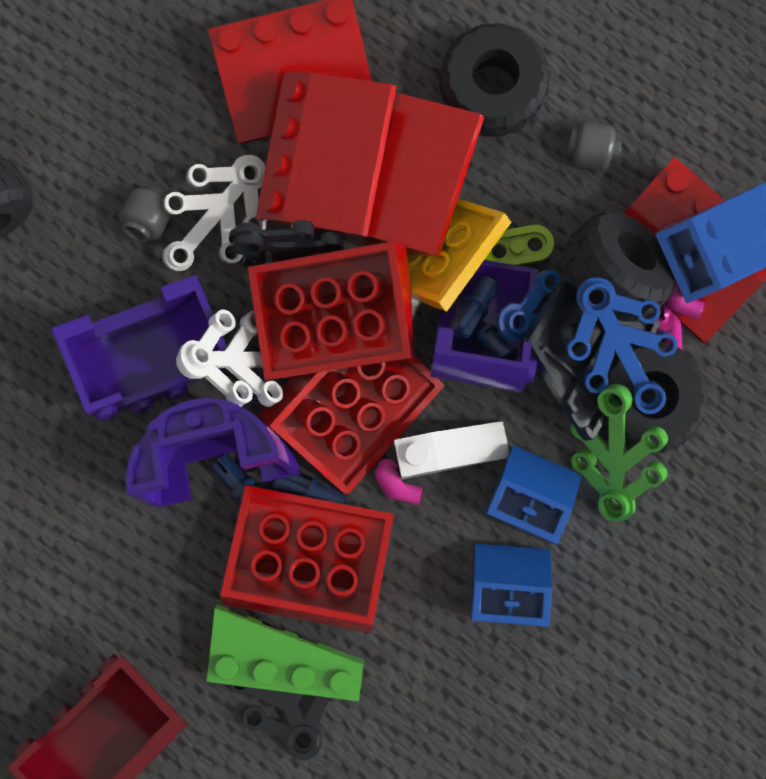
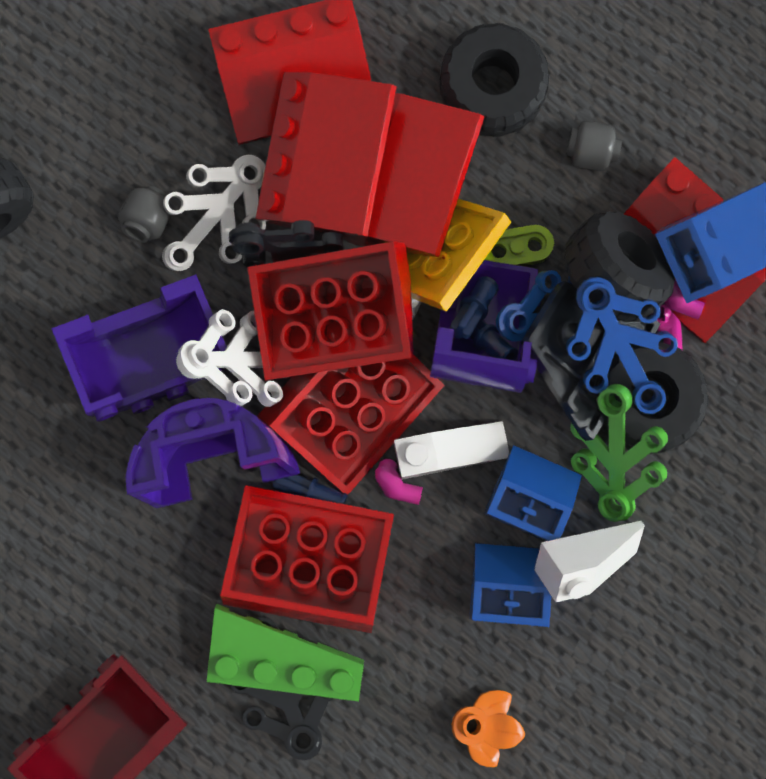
(232, 476): dark blue pin -> none
(494, 727): none -> orange plate
(583, 561): none -> white slope

